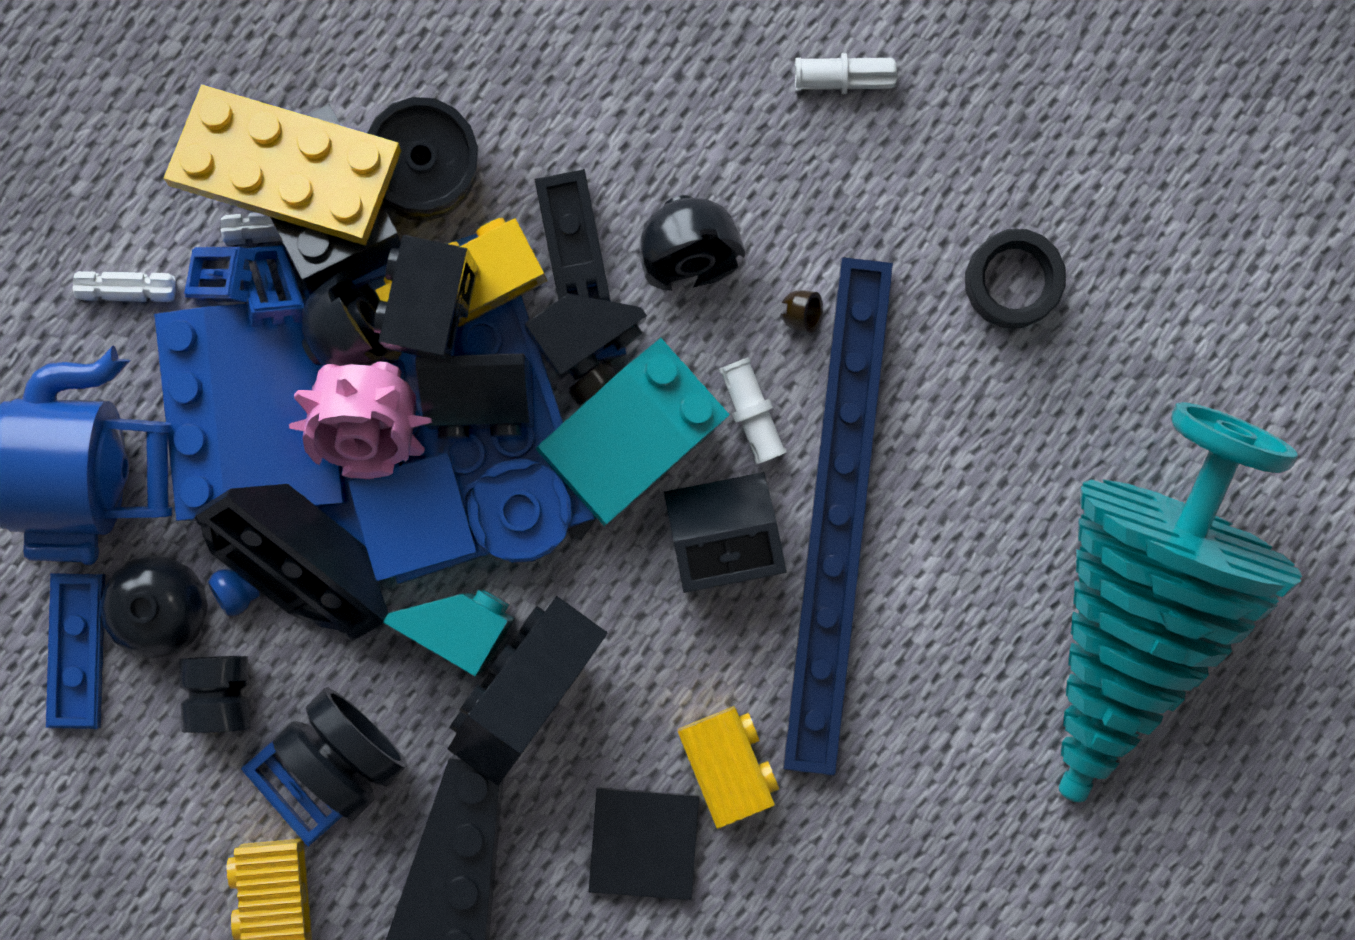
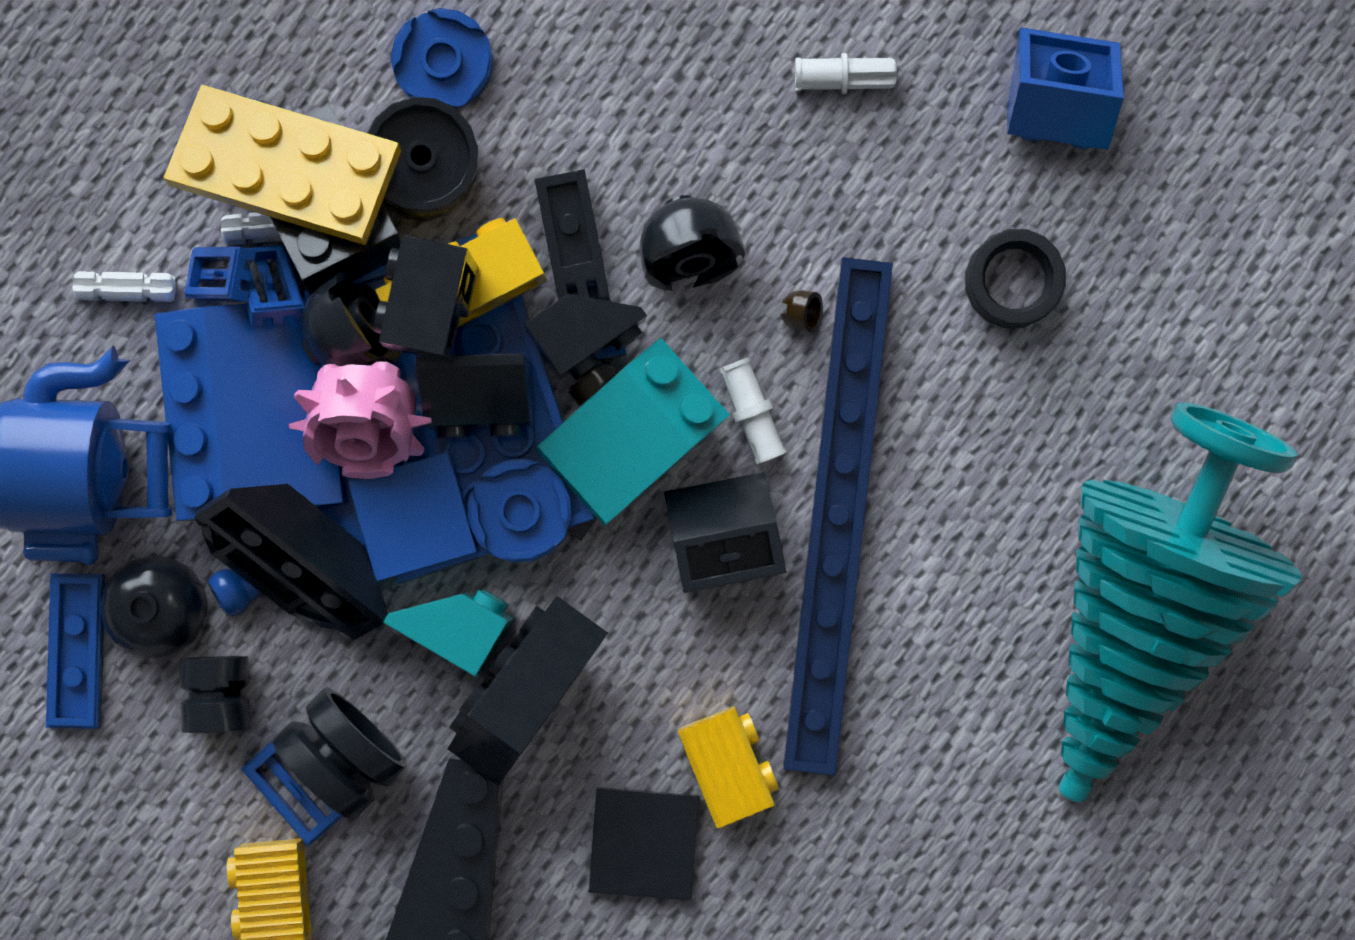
(447, 75): none -> blue tile
(1065, 89): none -> blue slope

